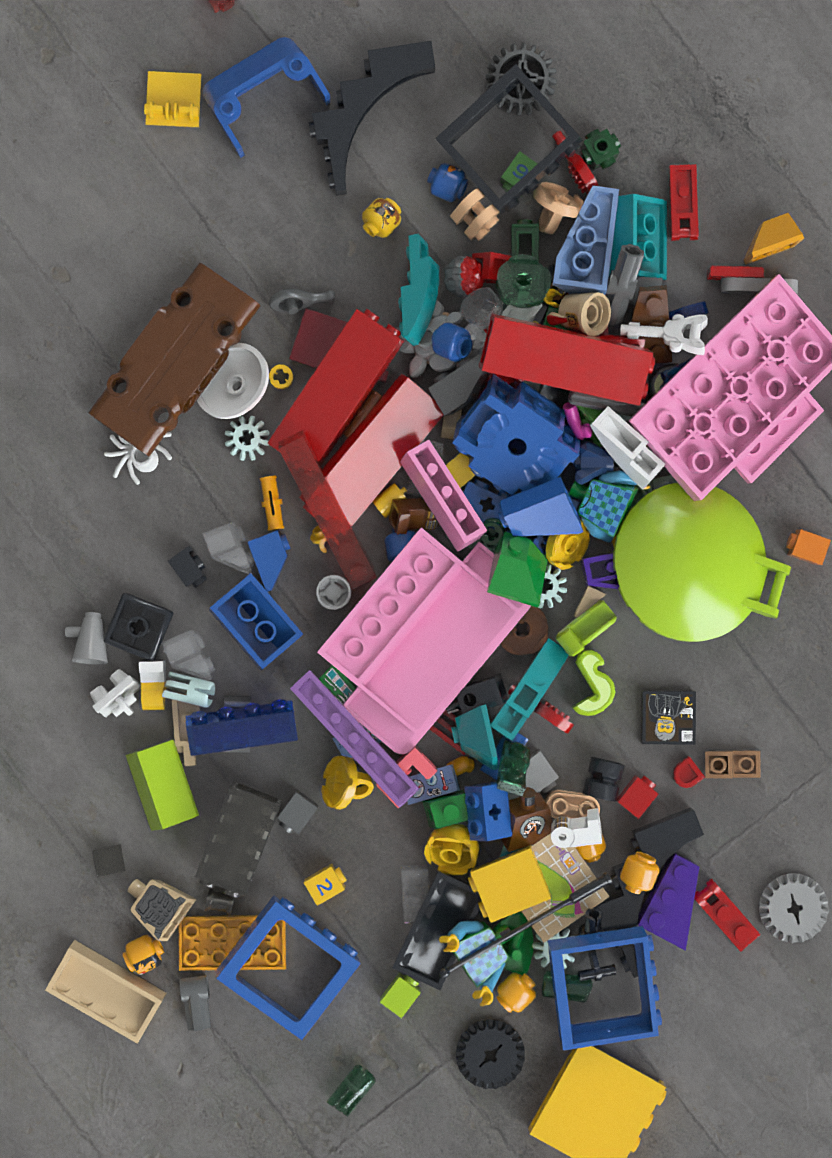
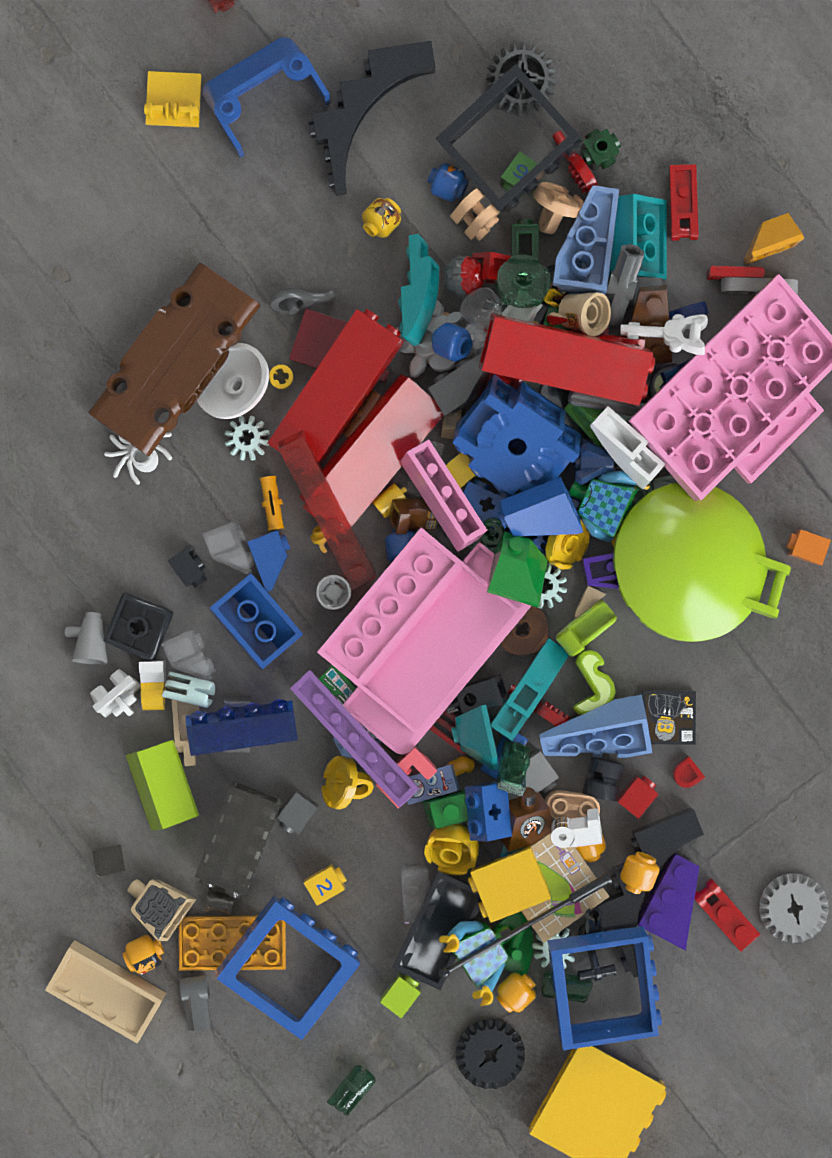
(574, 421): dark pink arm -> none
(611, 728): none -> medium blue wedge
(733, 764): medium nougat slope -> none

